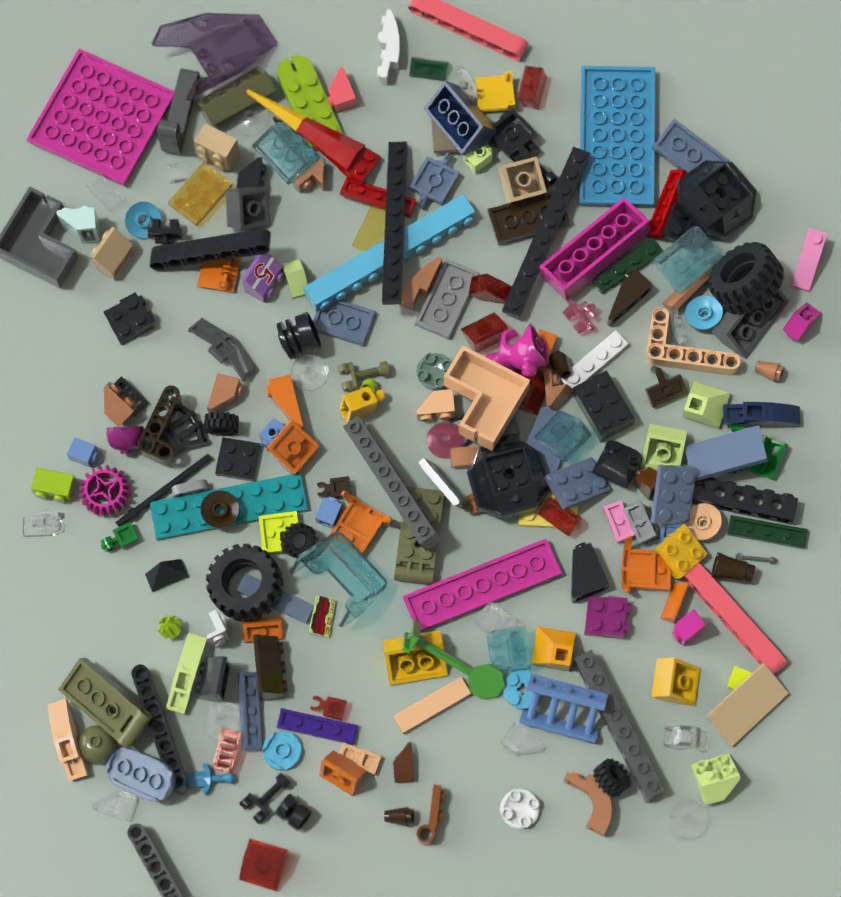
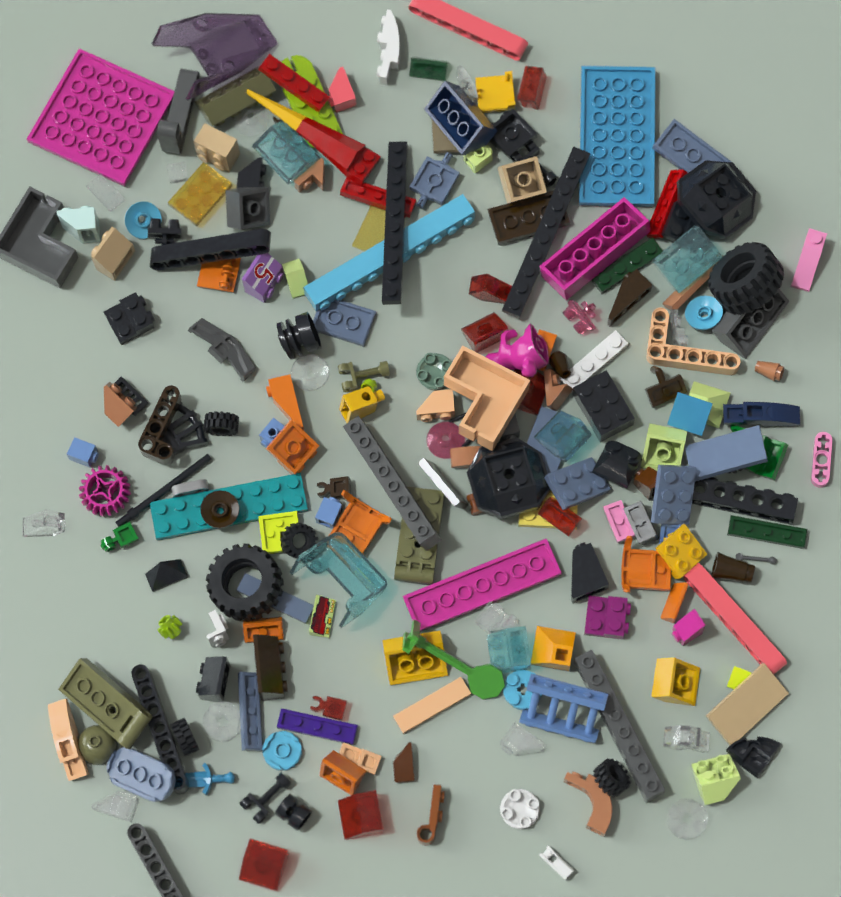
(53, 485): lime brick -> none
(124, 438): magenta cylinder -> none
(184, 736): none -> black tyre
(186, 673): yellowish green slope -> none
(222, 766): clear red slope -> none
(224, 392): nougat slope -> none
(237, 459): black plate -> none
(293, 83): none -> red plate
(360, 815): none -> clear red slope
(400, 816): dark brown cone -> none
(421, 283): nougat slope -> none
(446, 299): light grey tile -> none
(558, 865): none -> white bar
(689, 413): none -> dark azure sticker
(704, 513): light nougat dish -> none
(754, 754): none -> black brick
(801, 321): dark pink slope -> none
(825, 473): none -> bright pink beam

